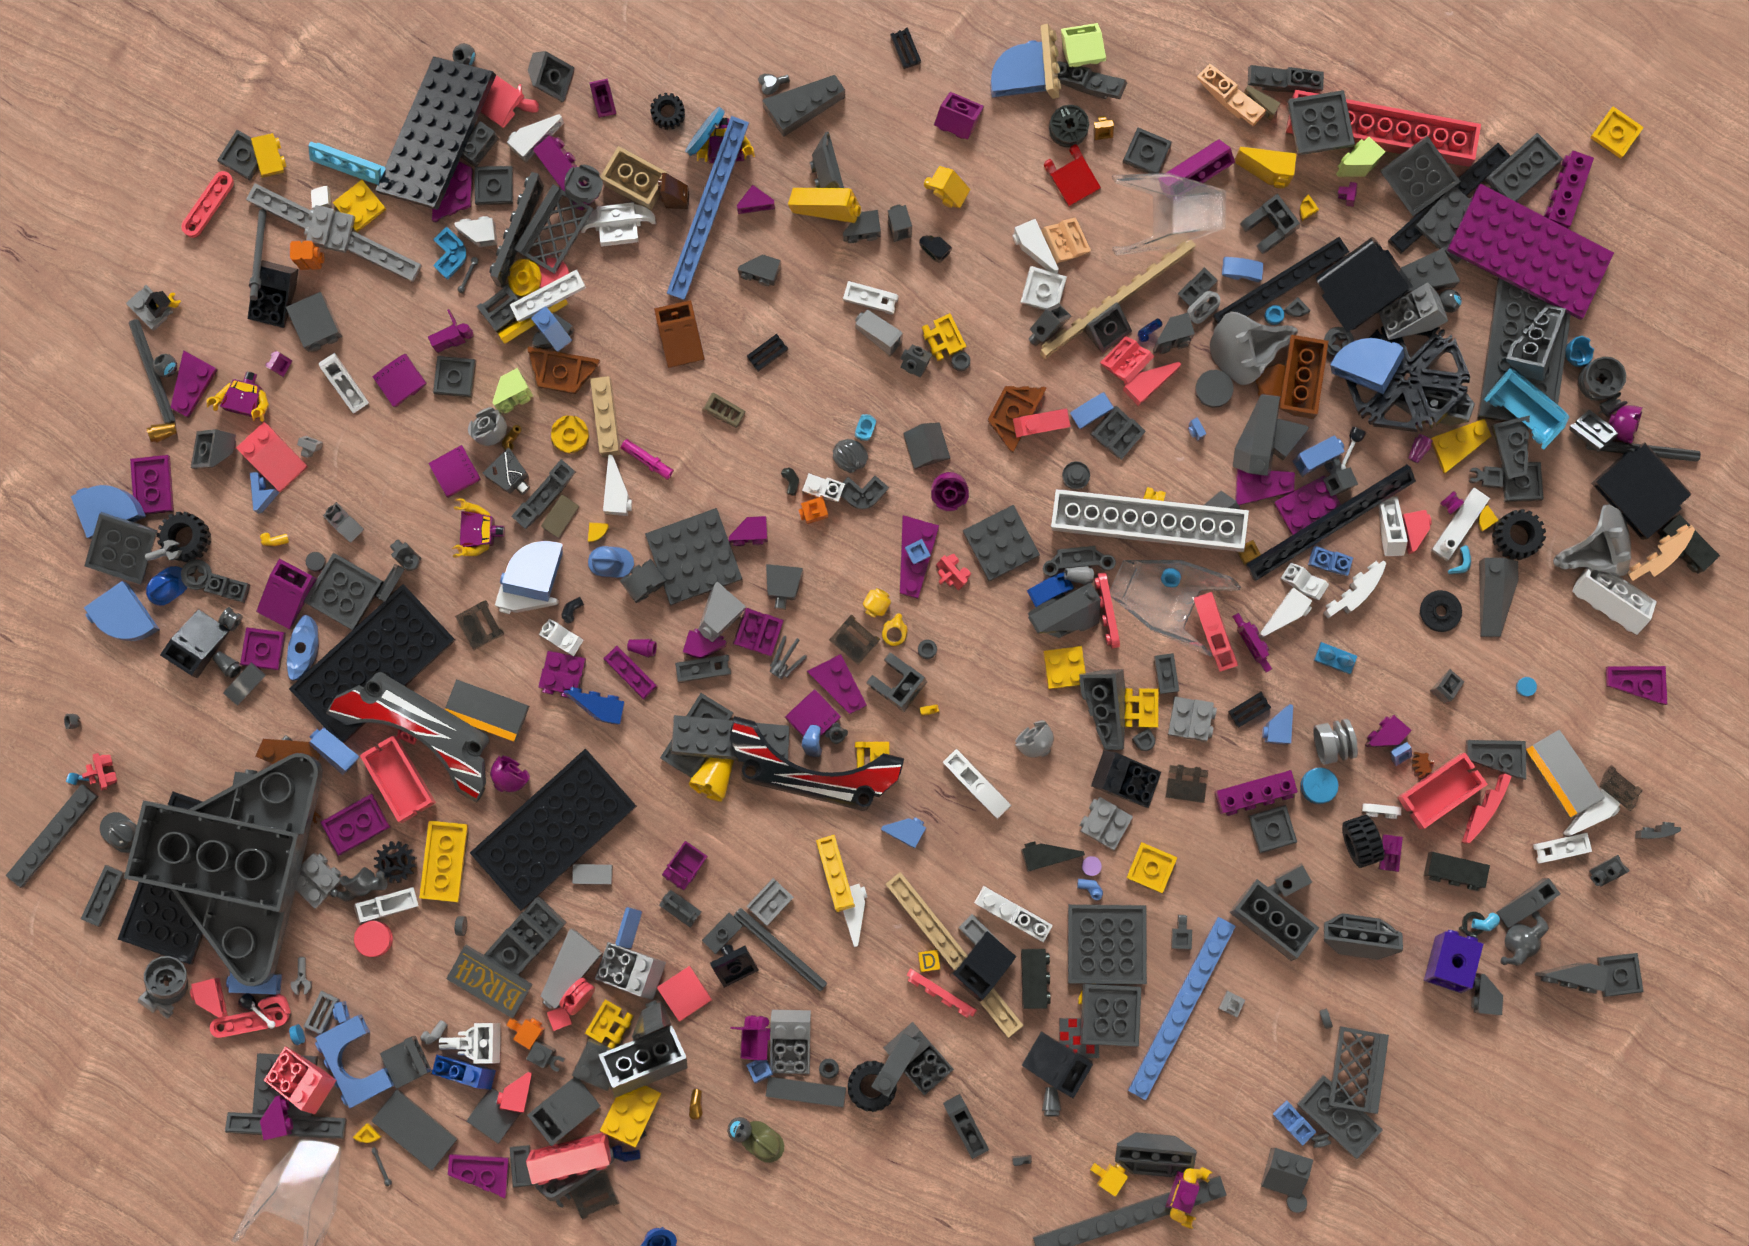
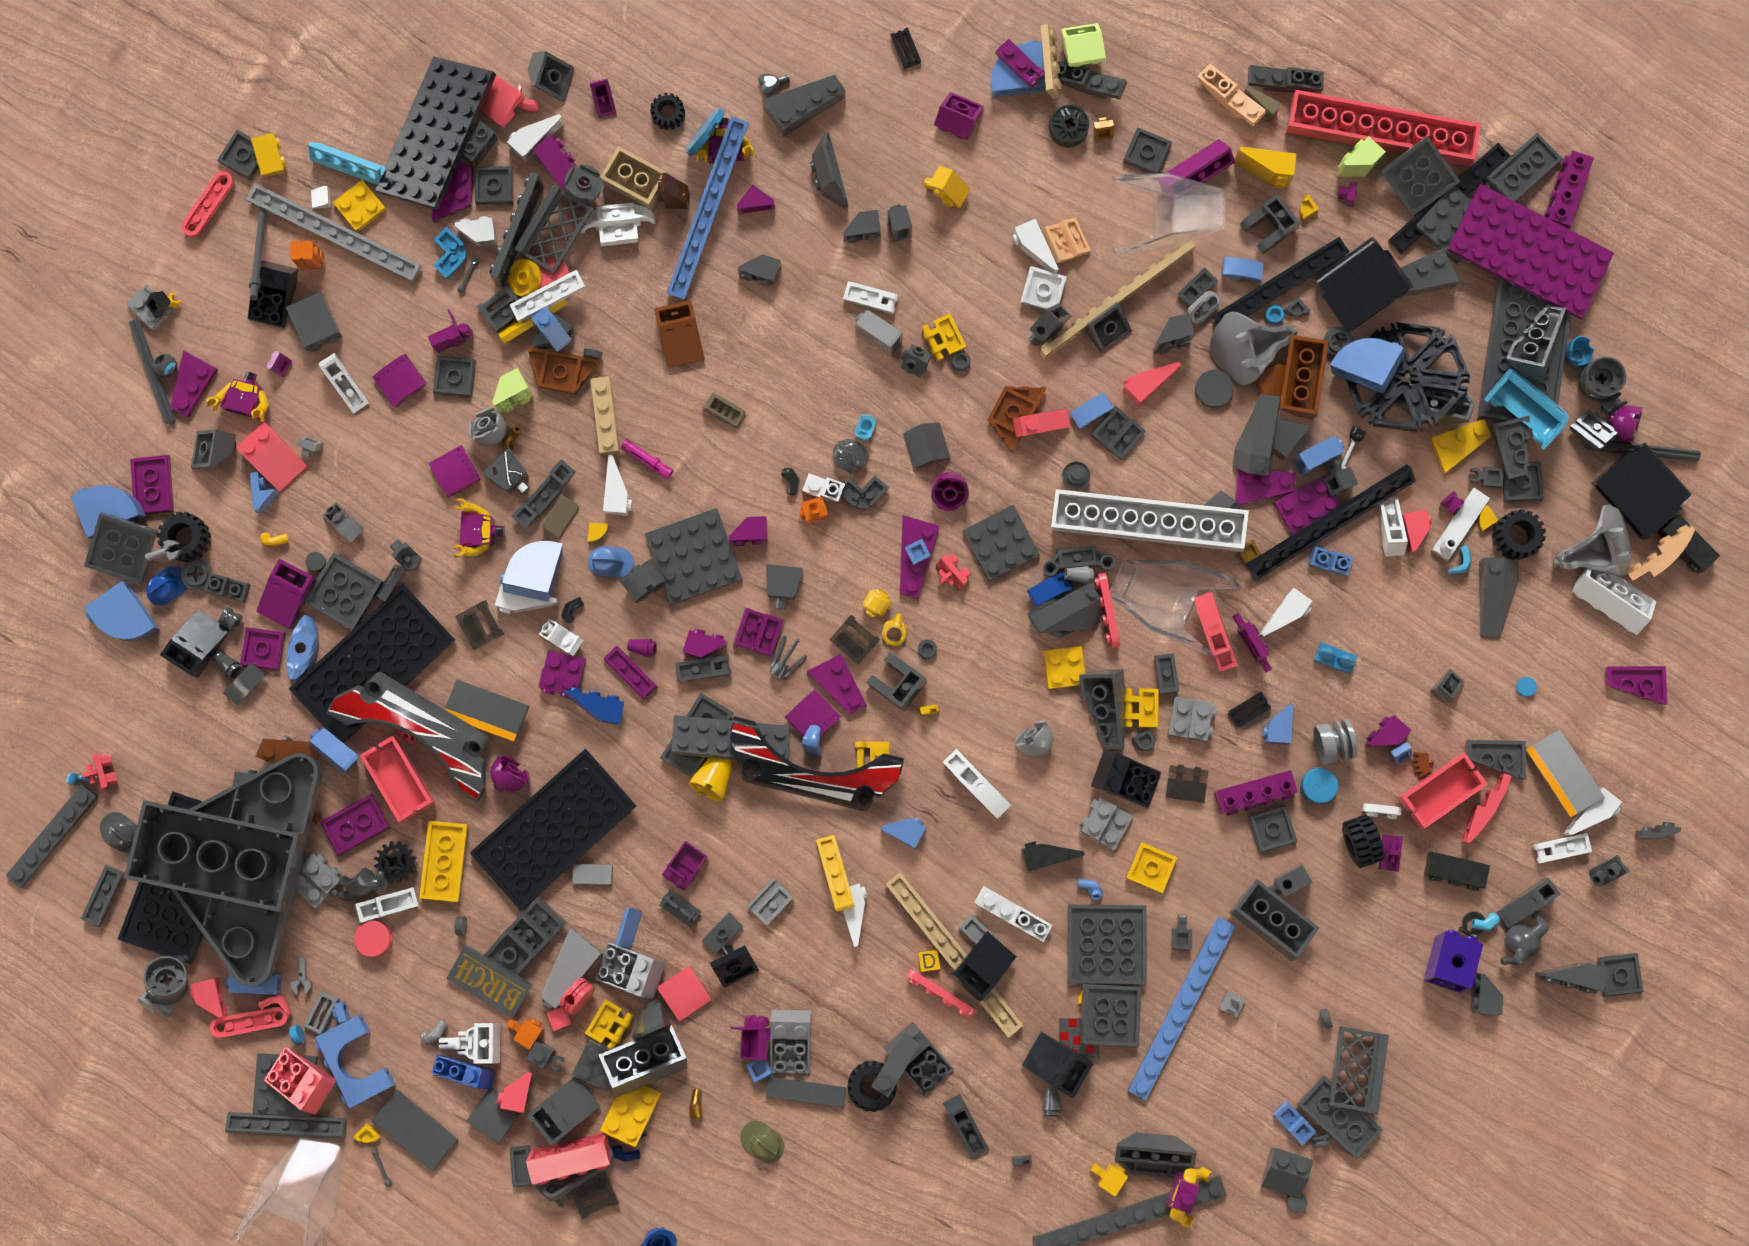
(71, 721): dark grey hinge -> none
(161, 431): pearl gold cone -> none
(248, 1002): hinge -> none
(276, 1120): magenta slope -> none
(329, 228): light grey plate -> none
(405, 1062): dark grey bracket -> none
(464, 54): dark grey piece -> none
(482, 1171): magenta wing -> none
(569, 434): yellow tile -> none
(592, 353): none -> dark grey tile
(720, 612): light grey slope -> none
(739, 1129): dark grey piece -> none
(779, 343): black tile -> none
(781, 950): dark grey axle -> none
(824, 1073): dark grey plate -> none
(825, 203): yellow slope -> none
(836, 739): dark grey plate -> none
(935, 247): black rock -> none
(1019, 63): none -> magenta plate
(1035, 978): pearl dark grey brick -> none
(1074, 179): red flag -> none
(1091, 866): lavender tile -> none
(1127, 359): coral slope -> none
(1143, 333): clear blue arm -> none
(1152, 495): yellow wheel -> none
(1171, 577): dark azure tile -> none
(1196, 429): medium blue plate -> none
(1304, 582): white slope -> none
(1320, 122): dark grey plate -> none
(1362, 587): white slope -> none
(1362, 936): dark grey wedge -> none
(1414, 313): light grey slope -> none
(1419, 448): magenta cone -> none
(1432, 619): black wheel -> none
(1450, 300): dark grey piece -> none
(1616, 132): yellow plate -> none
(1620, 788): clear smoke plate -> none

